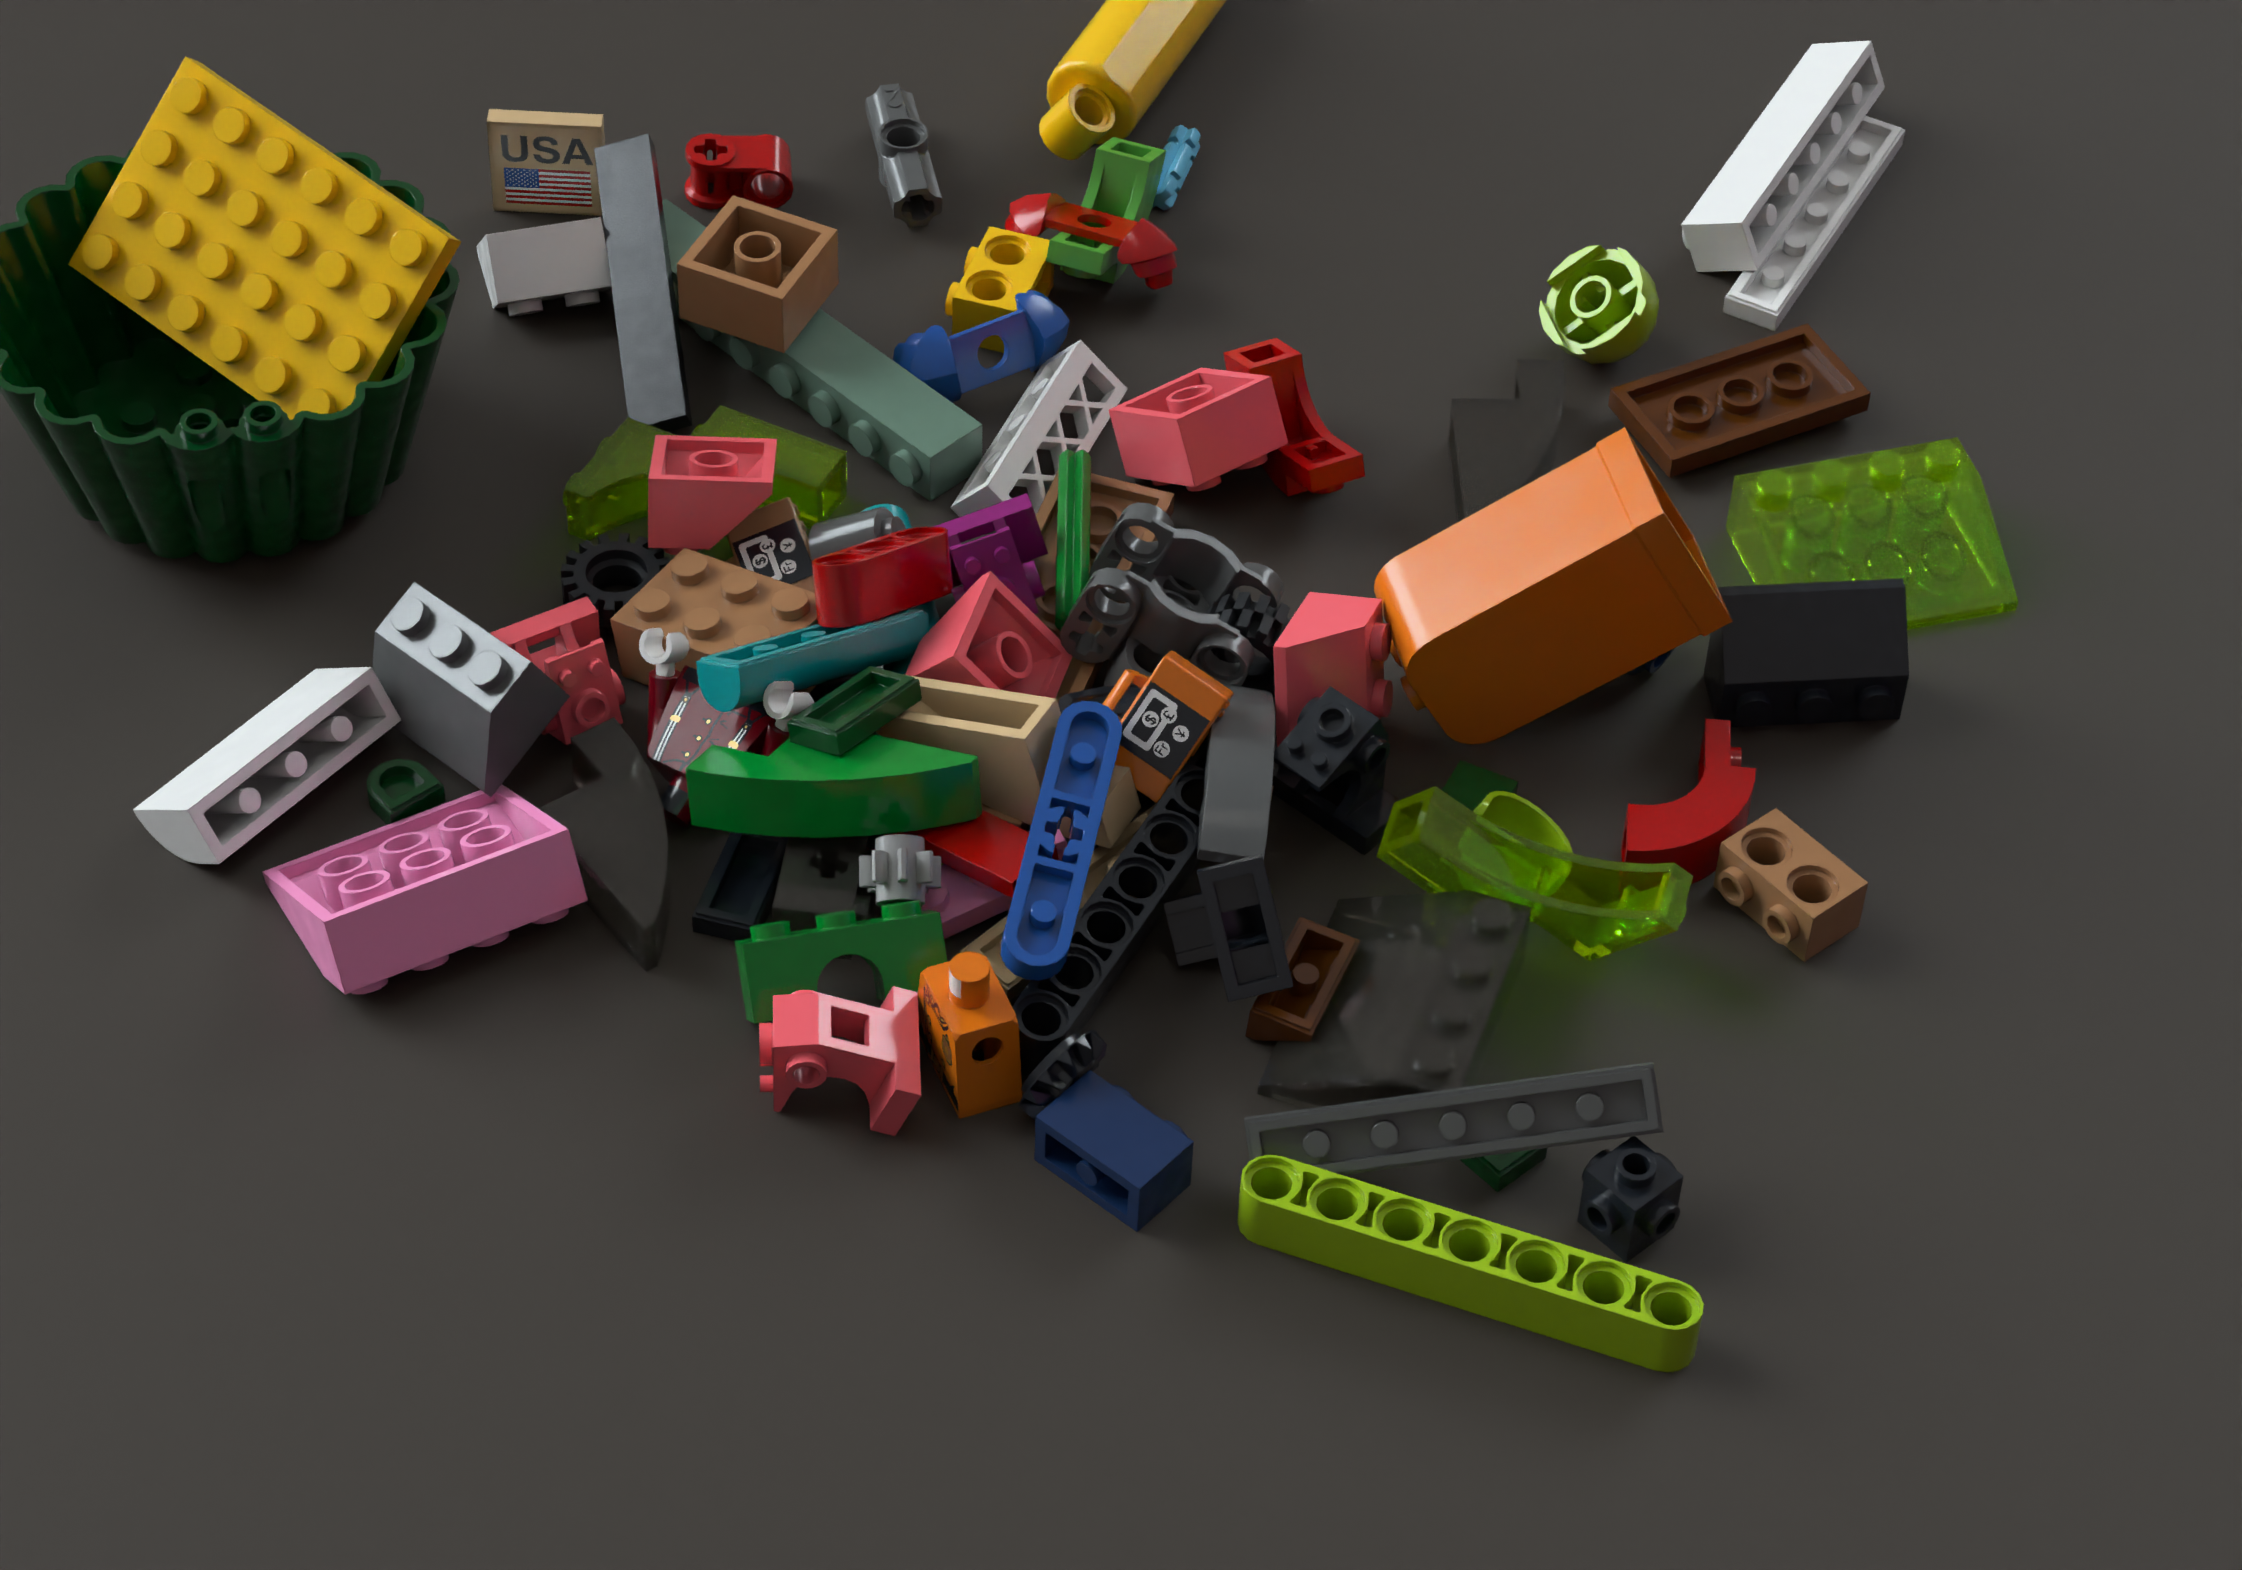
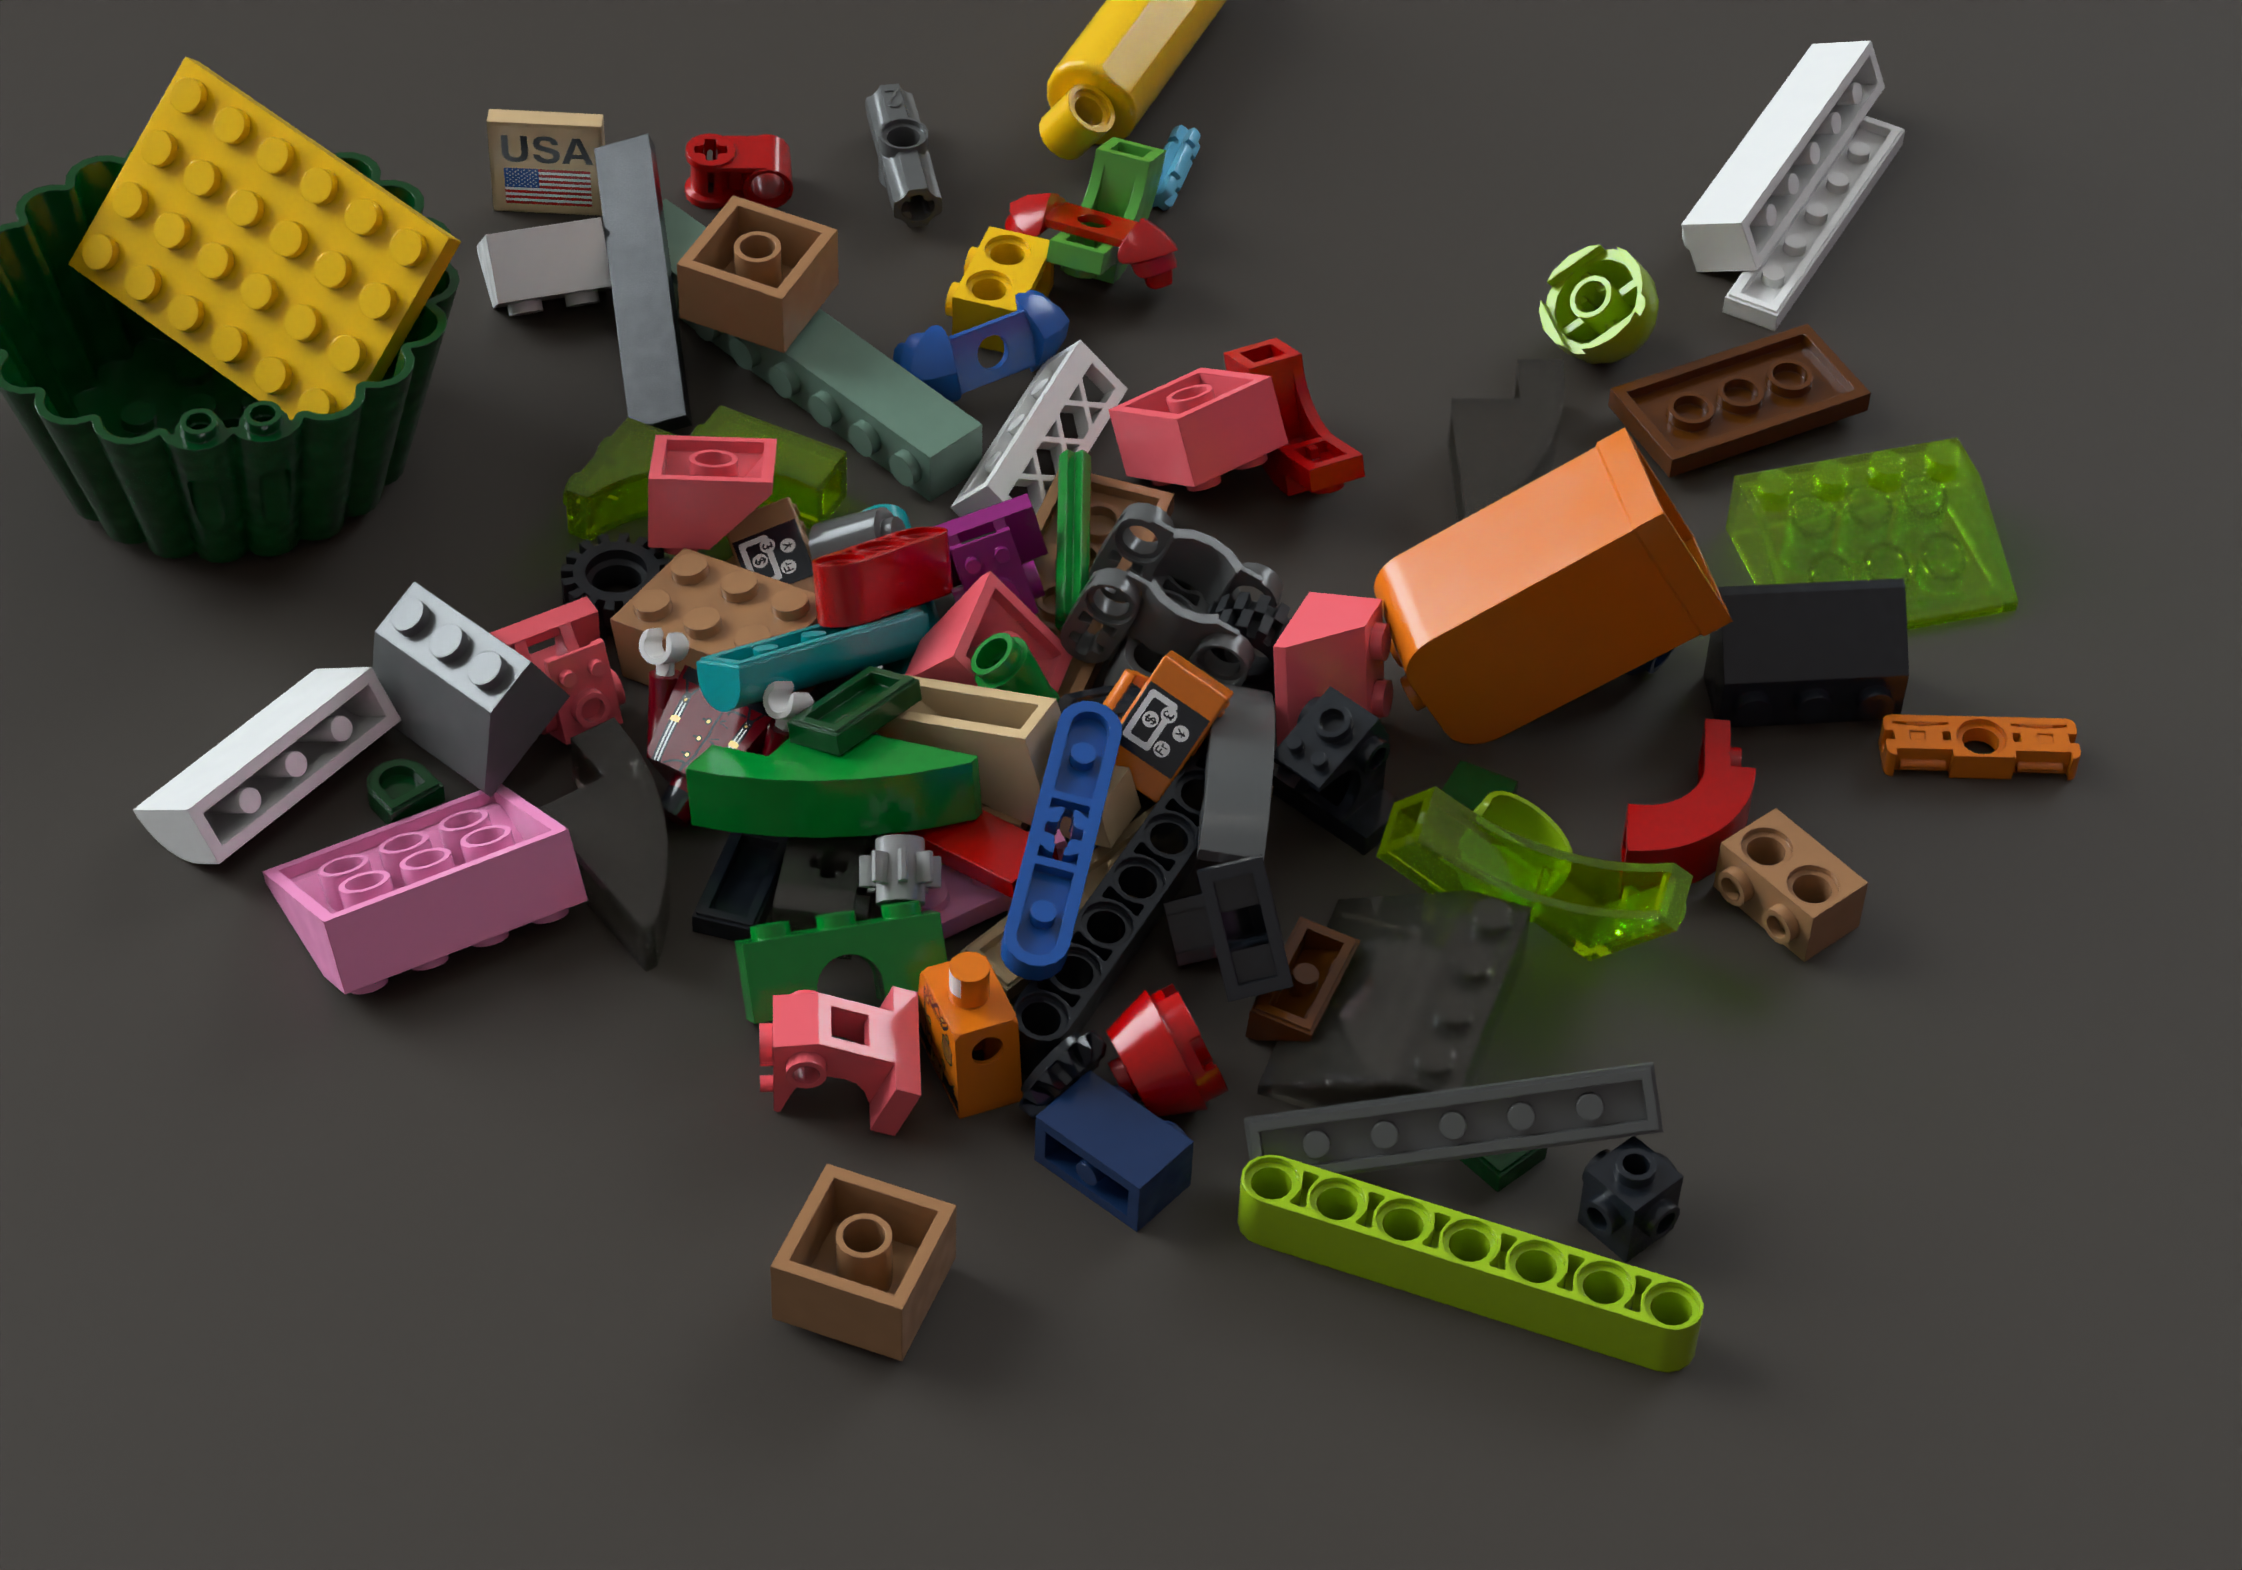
(863, 1262): none -> medium nougat brick
(1009, 665): none -> green cone
(1163, 1055): none -> red cone
(2018, 743): none -> orange piece

